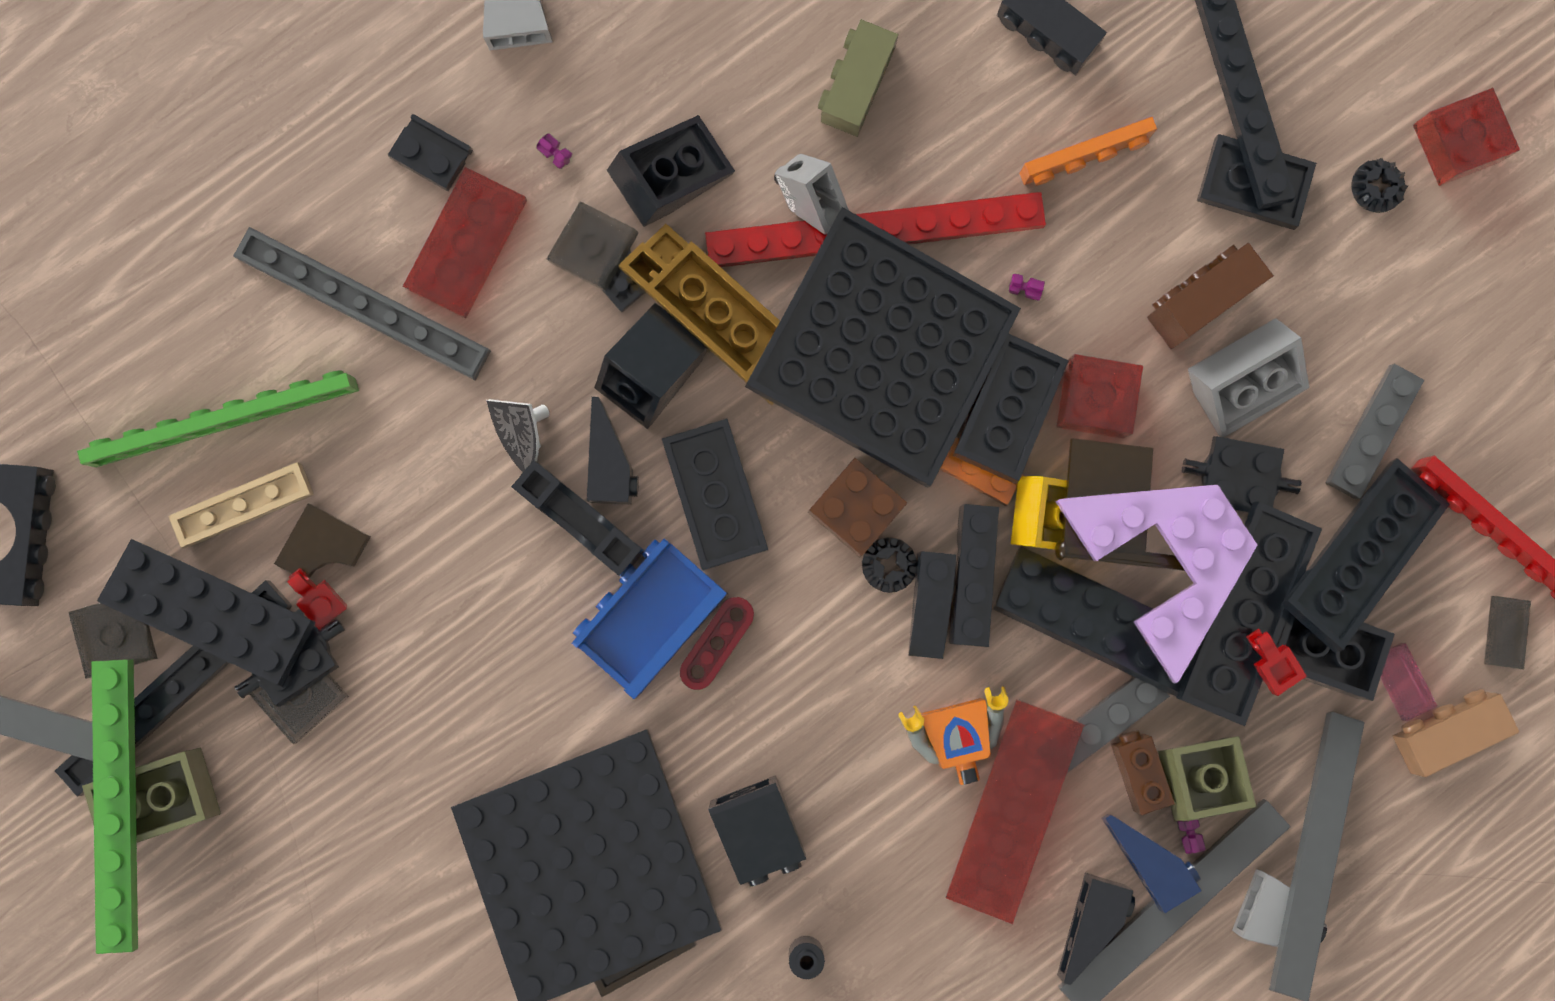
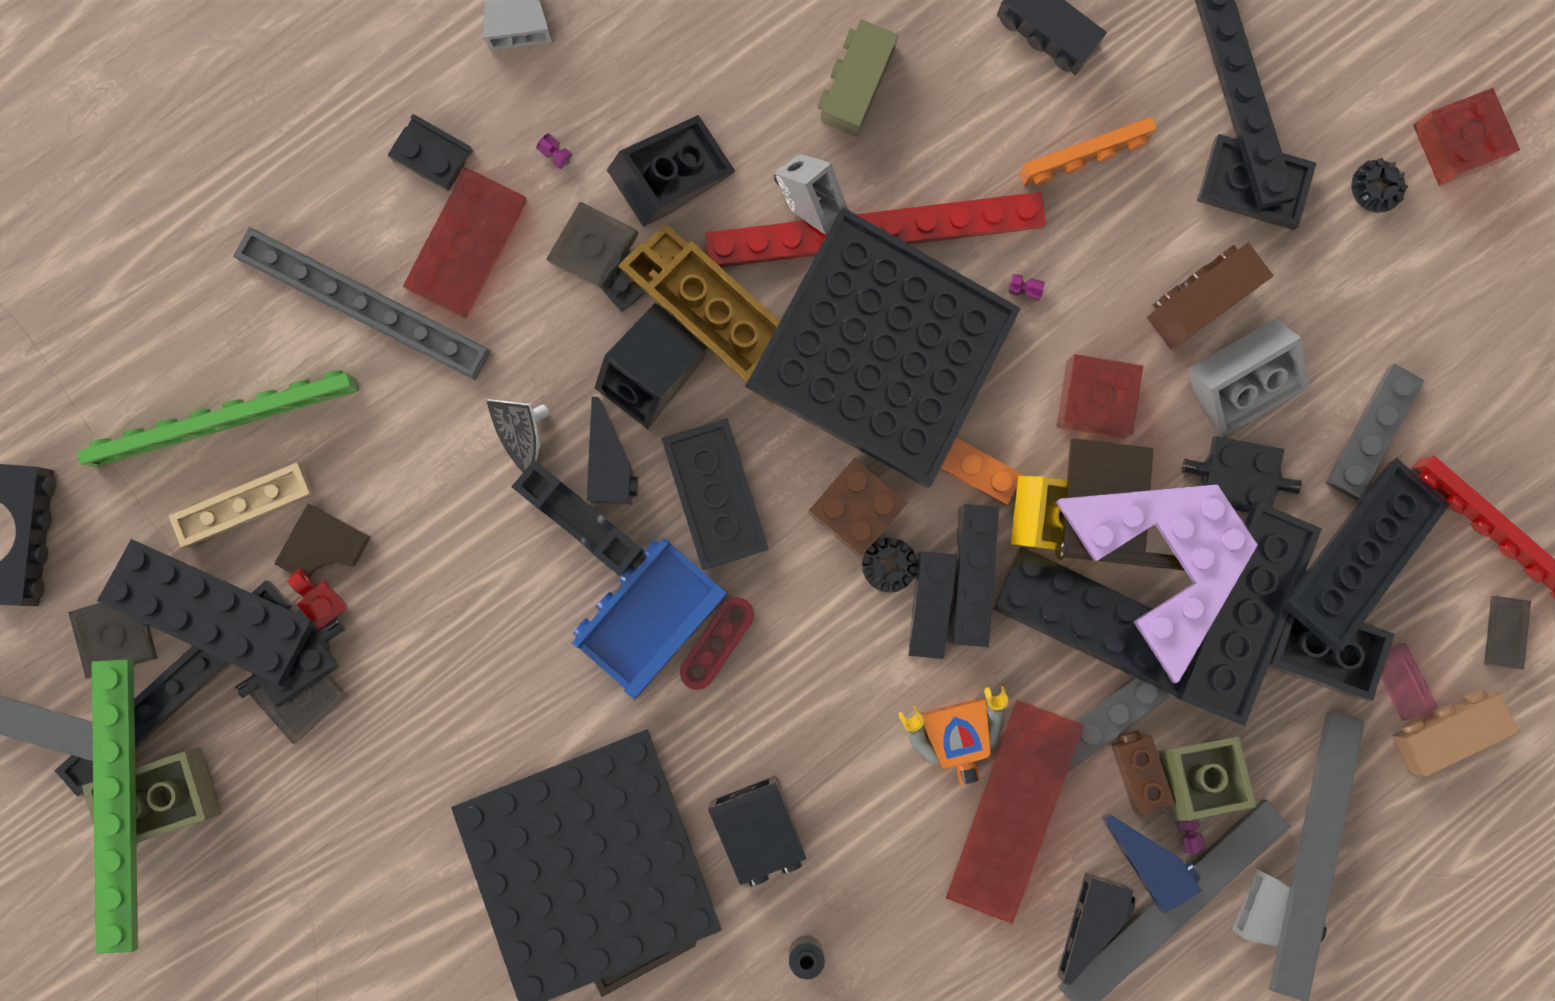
(1011, 409): black plate -> none
(1278, 665): red plate -> none

